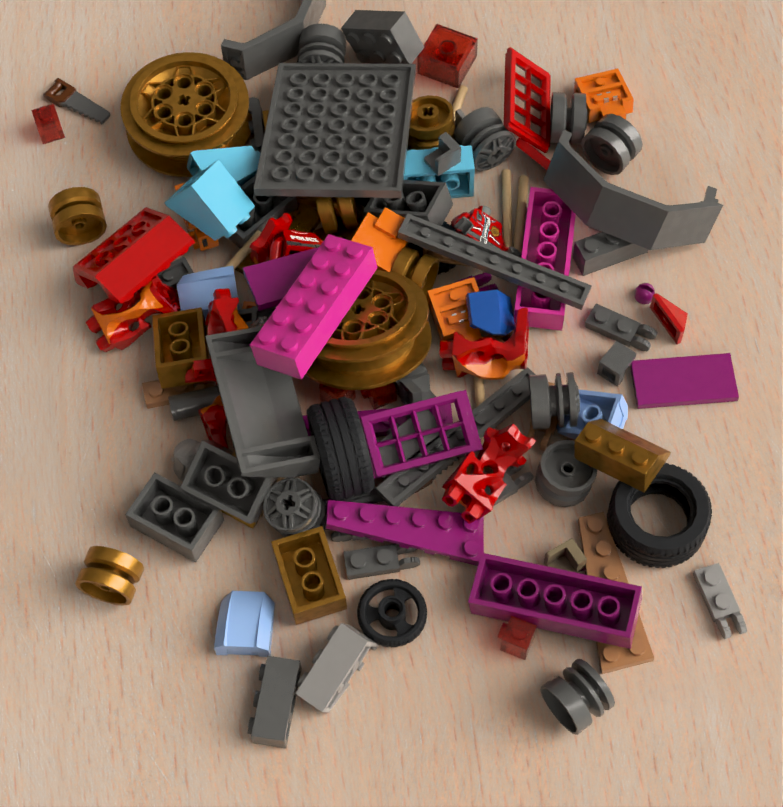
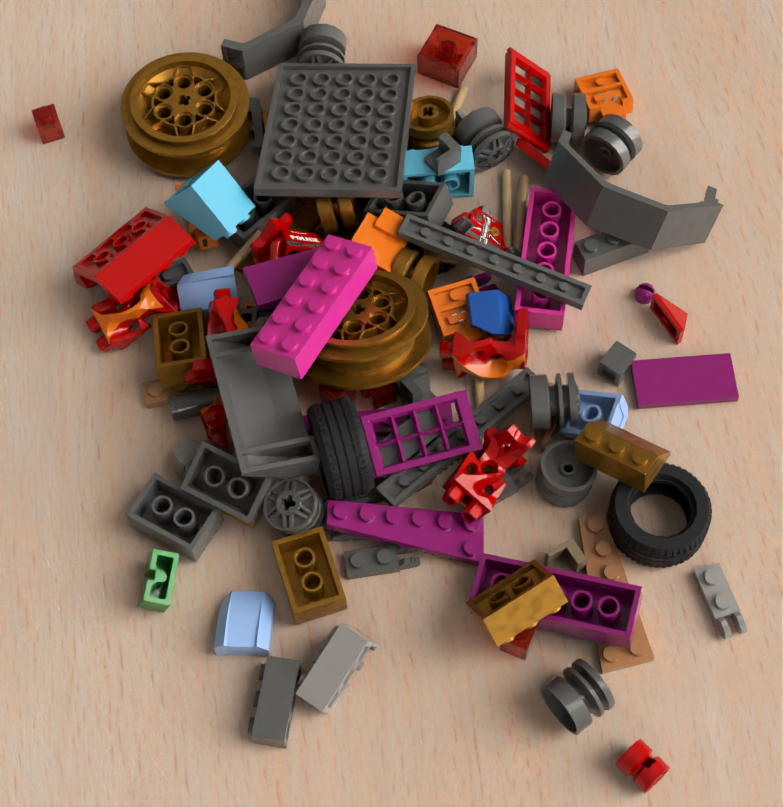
(75, 101): dark grey piece -> none
(77, 216): pearl gold wheel -> none
(109, 575): pearl gold wheel -> none
(157, 591): none -> green brick
(238, 161): medium azure slope -> none
(382, 37): dark grey brick -> none
(405, 632): black wheel -> none
(517, 602): none -> pearl gold slope
(620, 328): dark grey hinge -> none
(642, 766): none -> red wheel

